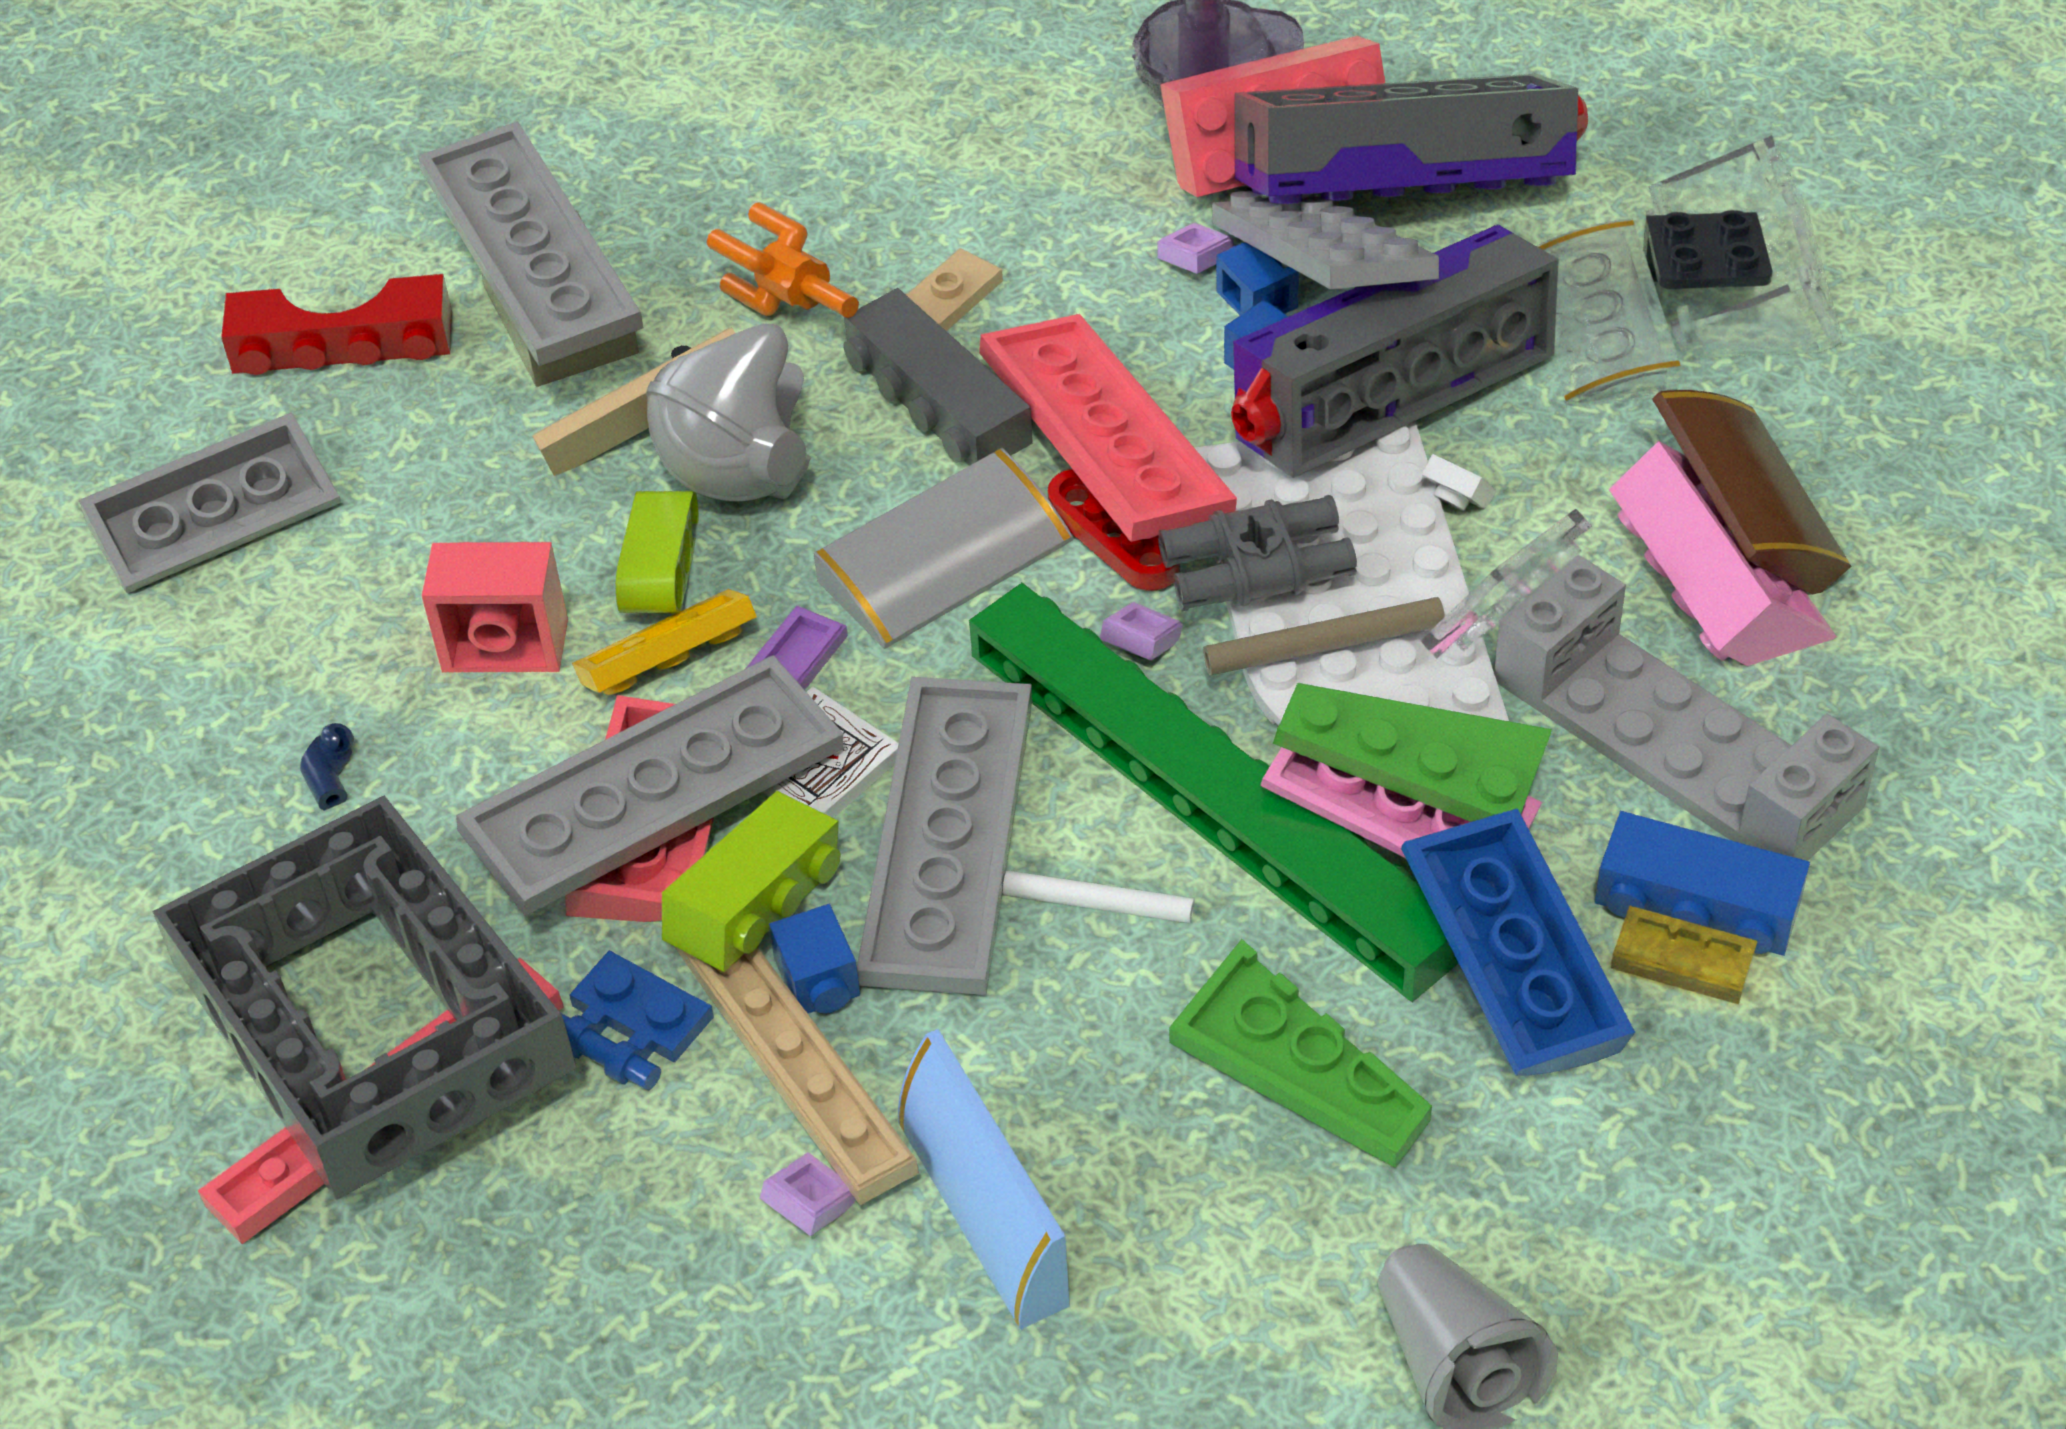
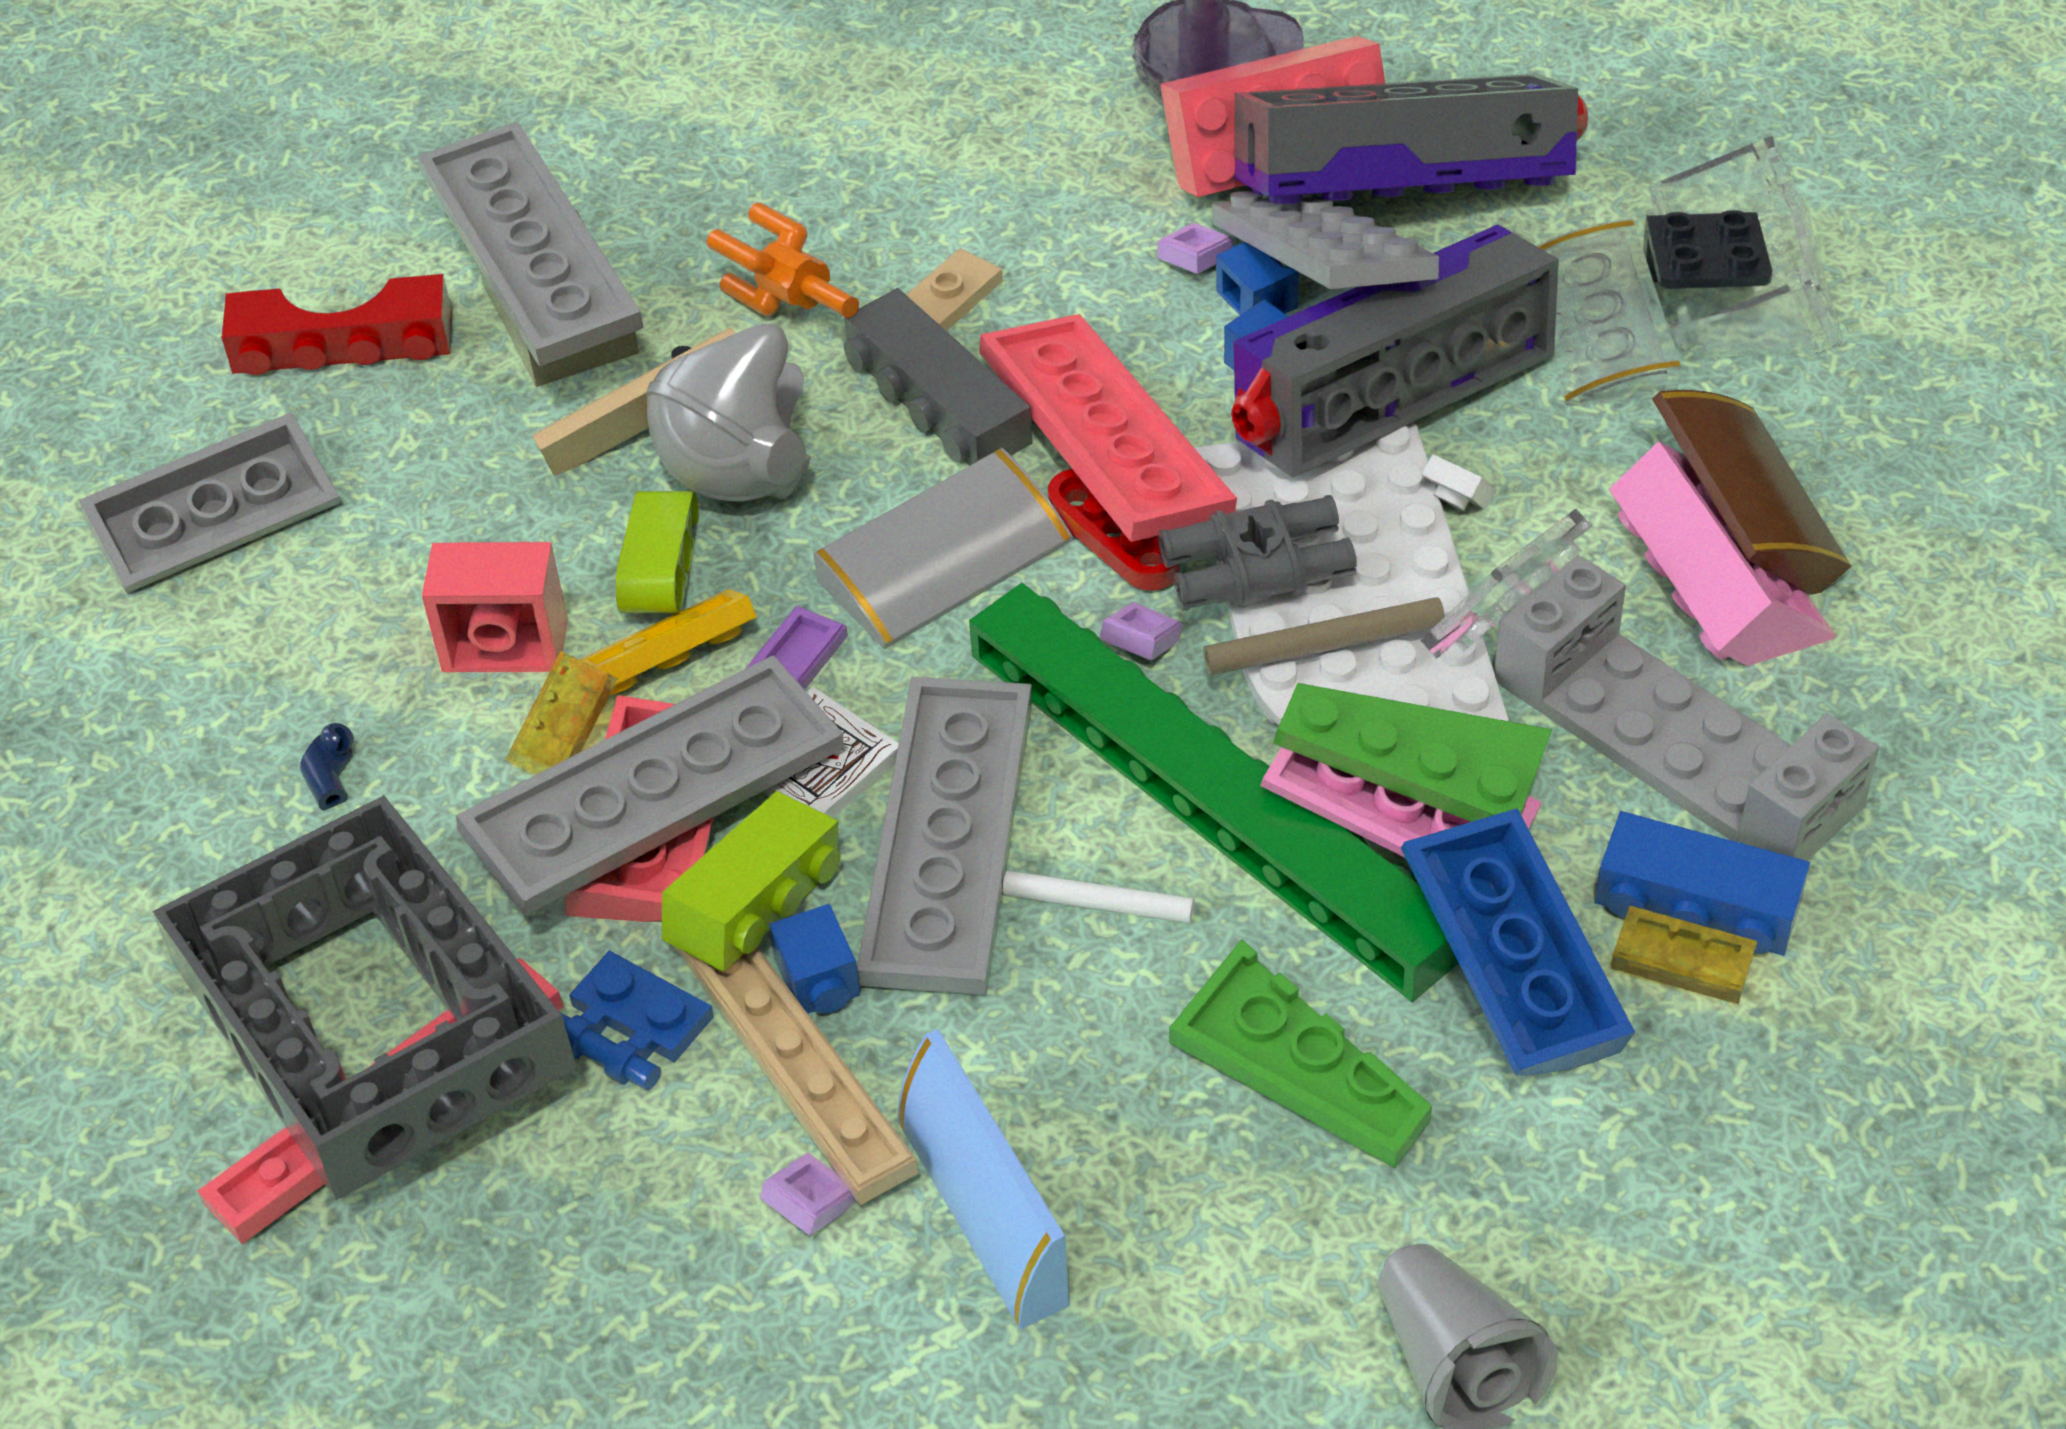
(561, 714): none -> clear yellow plate

